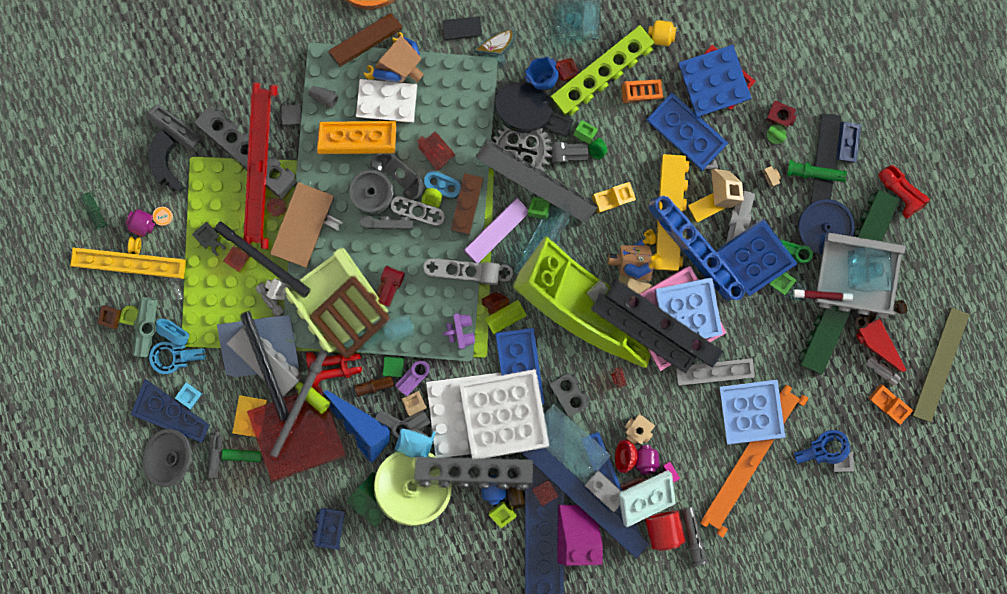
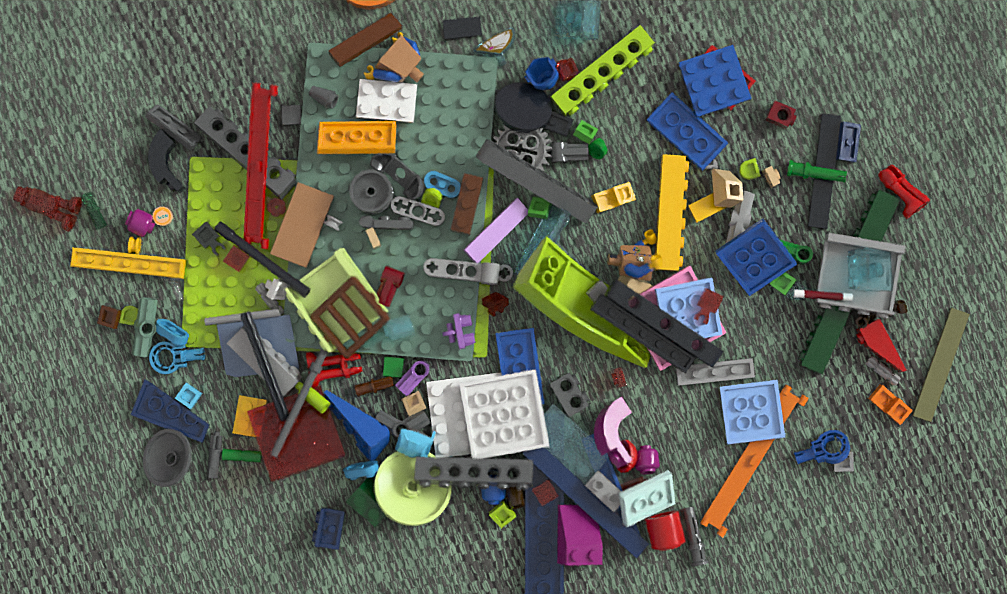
(48, 205): none -> clear red piece
(236, 317): none -> light grey bar
(361, 469): none -> dark azure plate
(373, 238): none -> tan tile
(435, 150): clear red piece -> none
(505, 317): lime tile -> none
(607, 432): none -> arch
(627, 98): orange slope -> none
(644, 424): tan brick -> none
(662, 32): yellow head -> none
(668, 467): dark pink tile -> none
(696, 248): blue beam -> none
(709, 303): none -> clear red plate
(749, 169): none -> lime tile
(776, 134): bright green plate -> none
(823, 218): dark blue piece -> none

